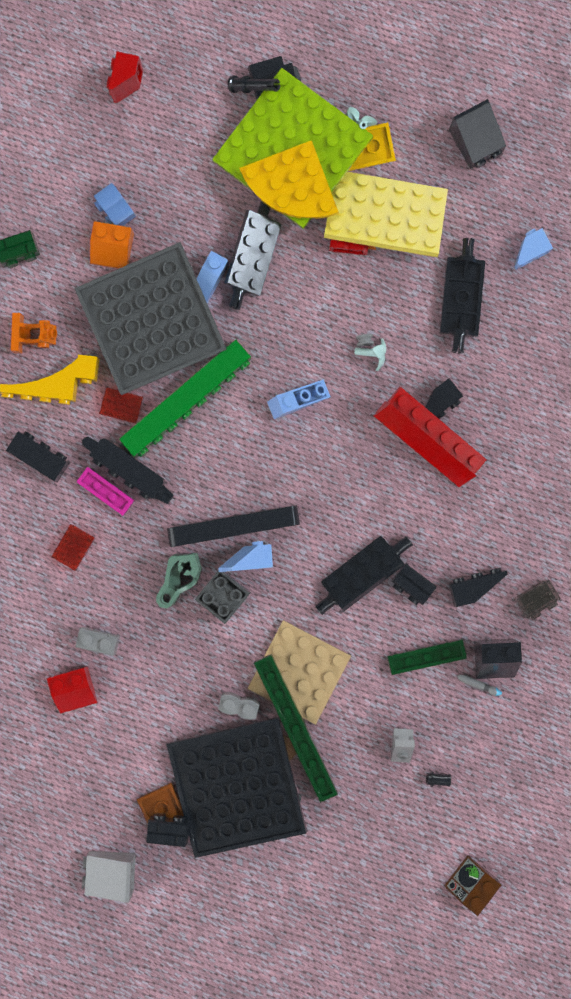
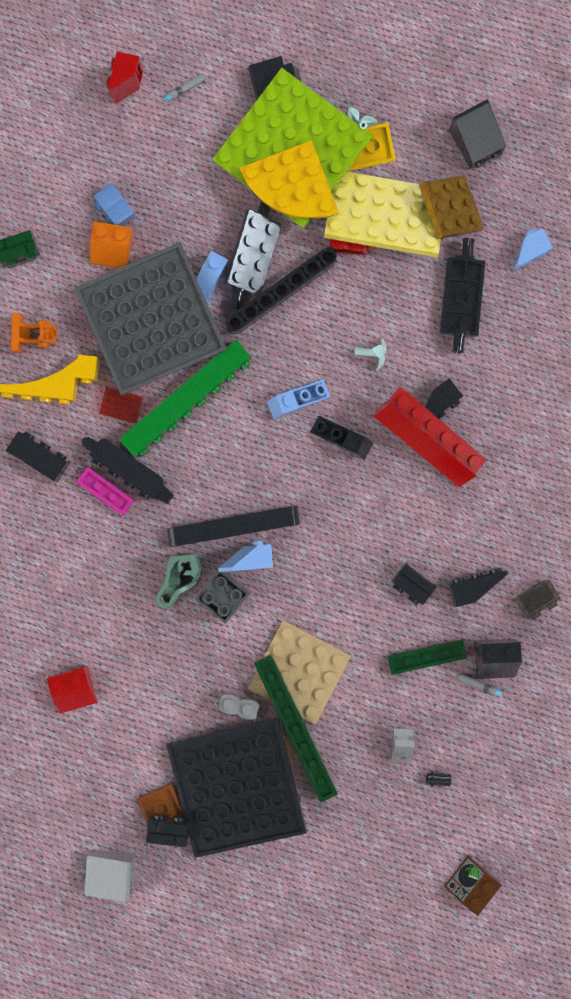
(73, 547): clear red plate -> none
(97, 641): light grey brick -> none
(185, 87): none -> light grey piece
(247, 84): black pin -> none
(285, 282): none -> black beam
(342, 437): none -> black slope
(362, 573): black plate -> none
(364, 340): light grey bush -> none
(451, 206): none -> pearl gold plate

